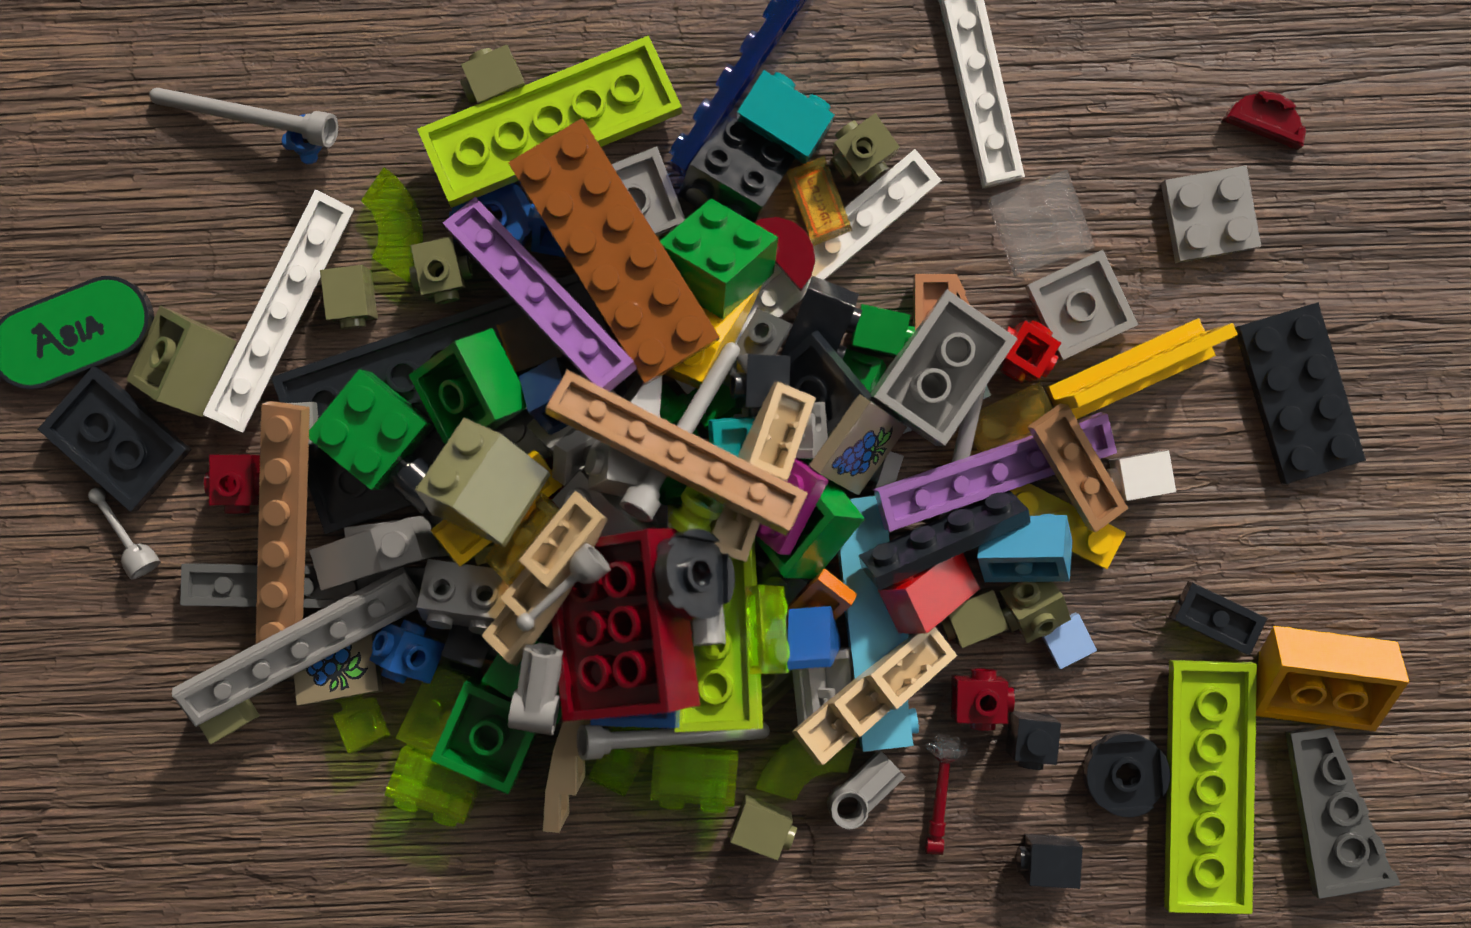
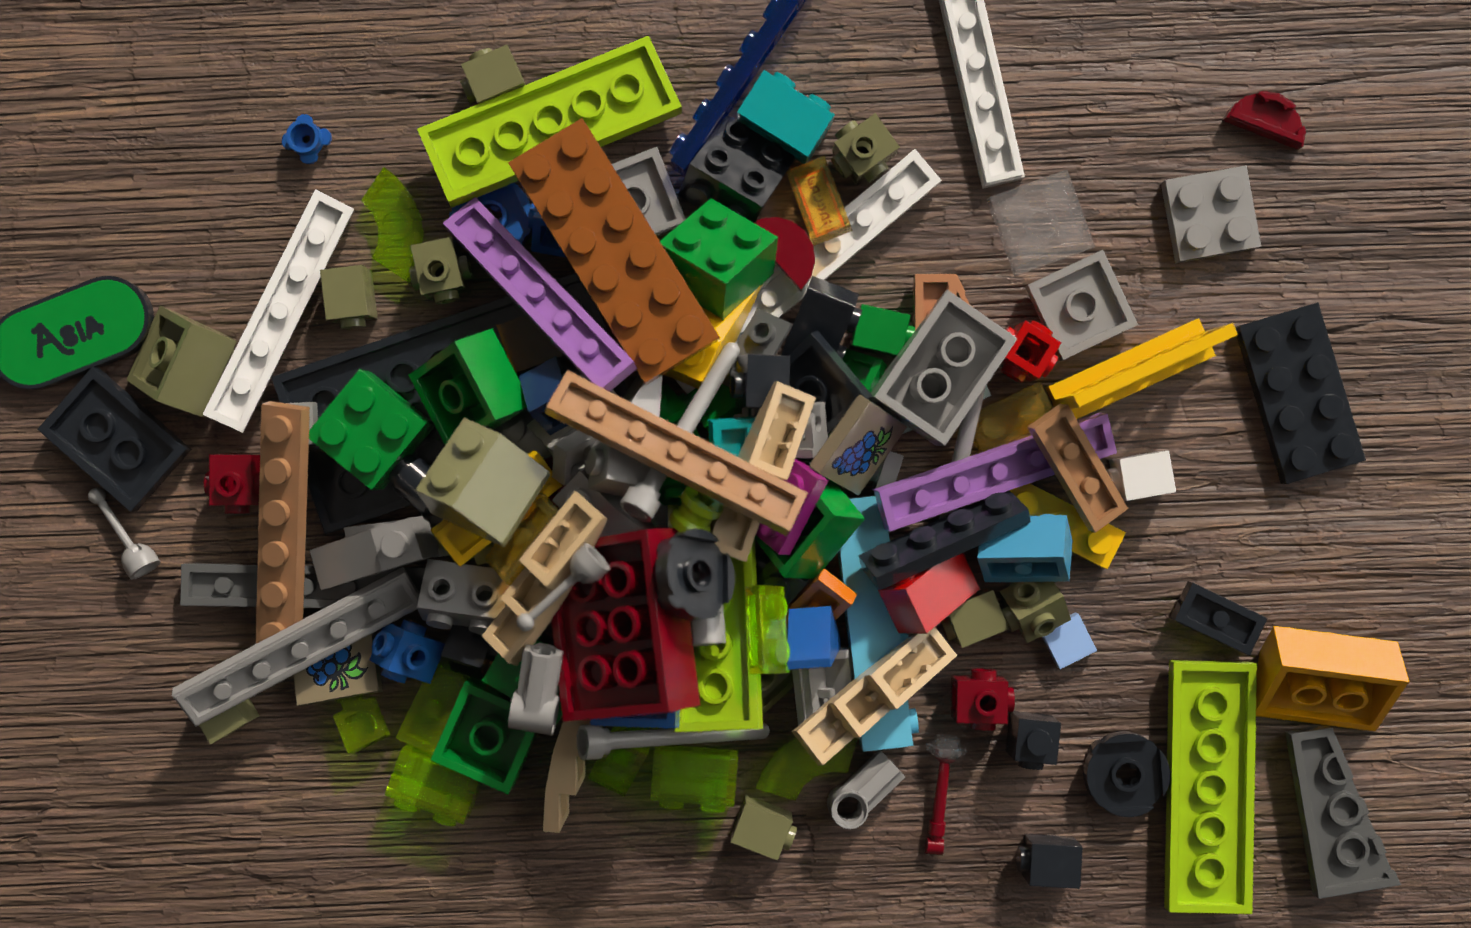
(318, 127): light grey piece -> none

